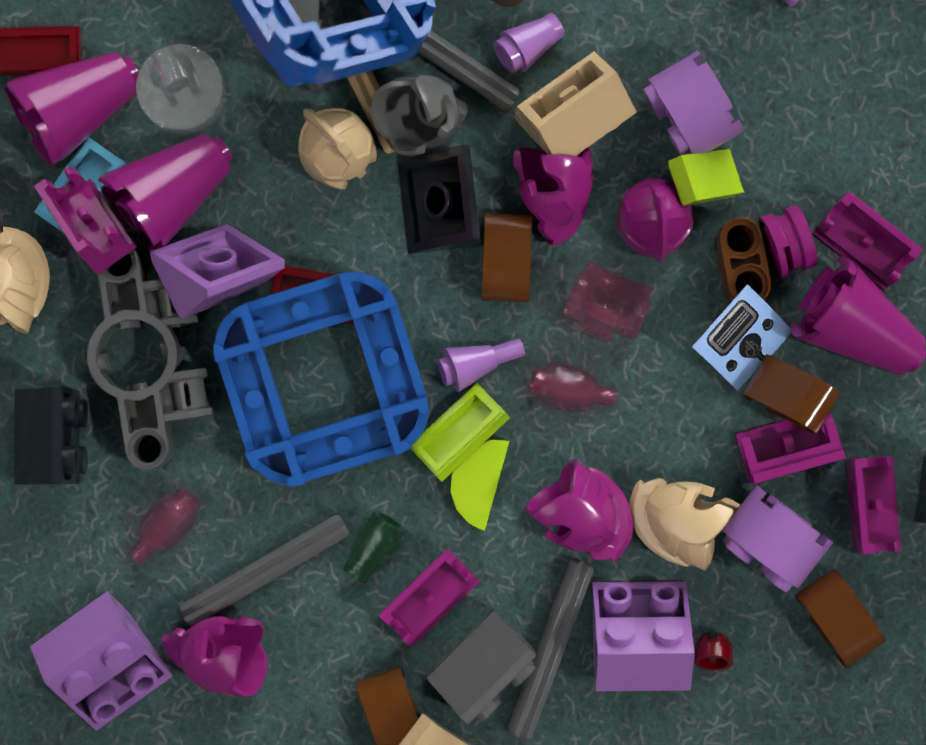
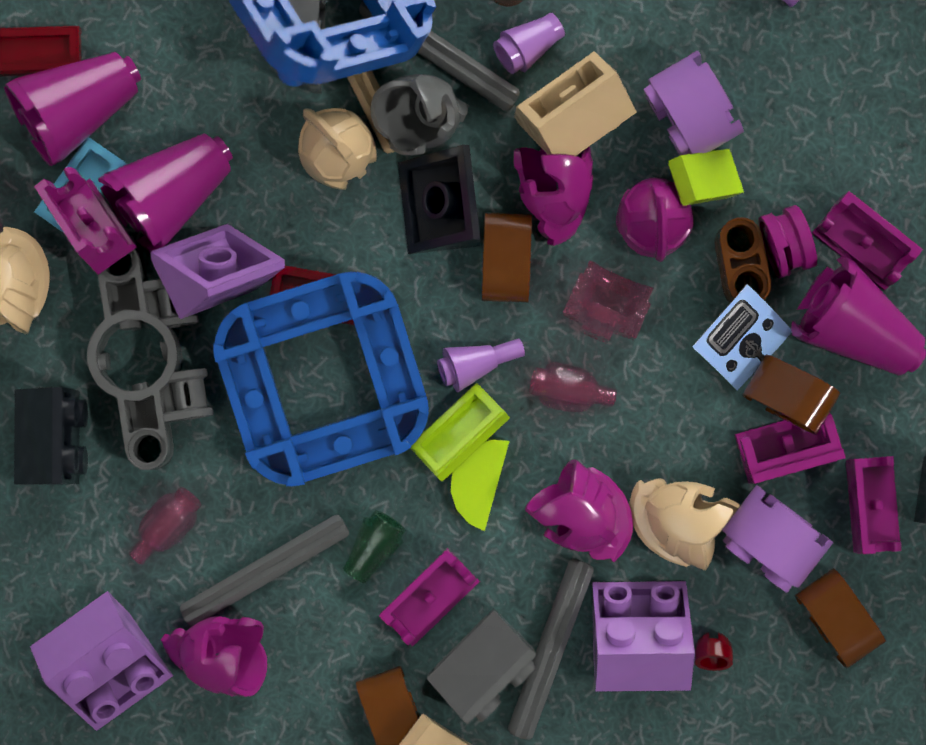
(181, 89): clear head -> none

